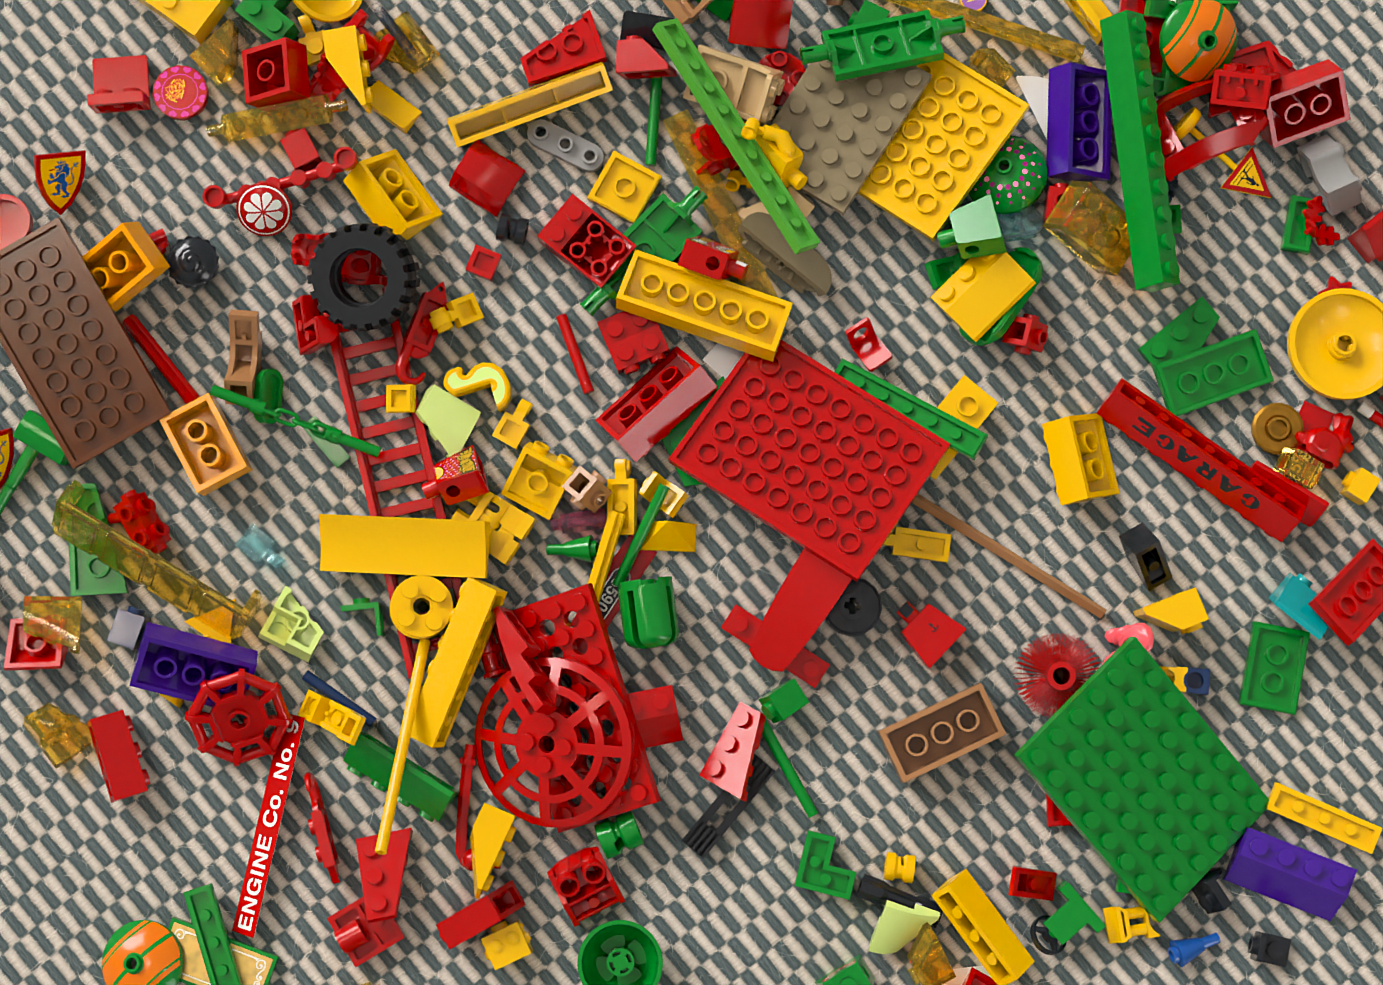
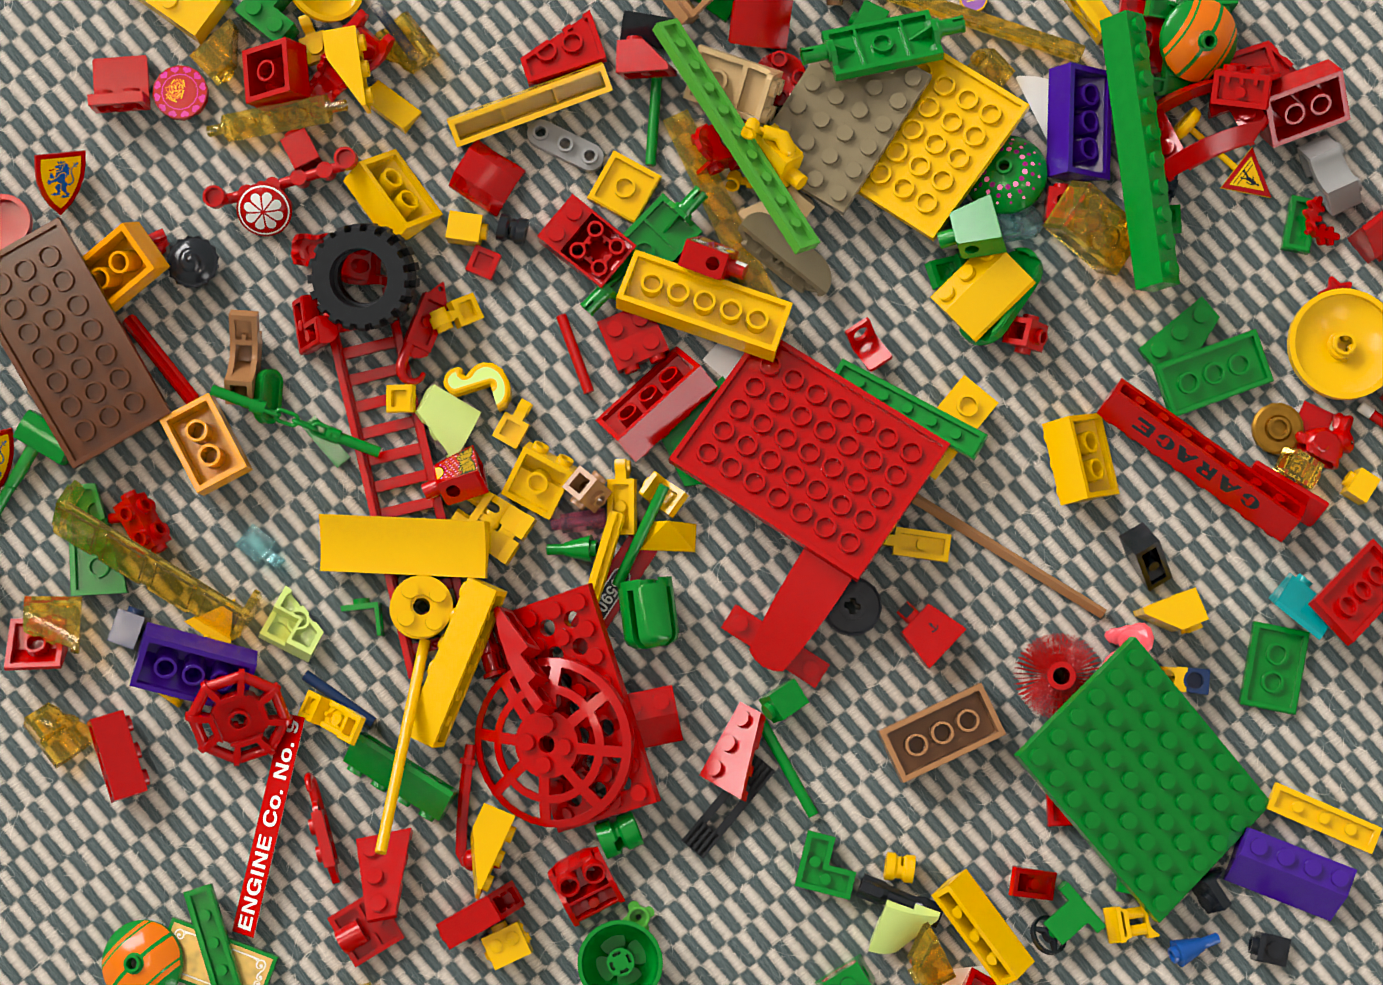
(466, 228): none -> yellow brick
(645, 912): none -> bright green plate

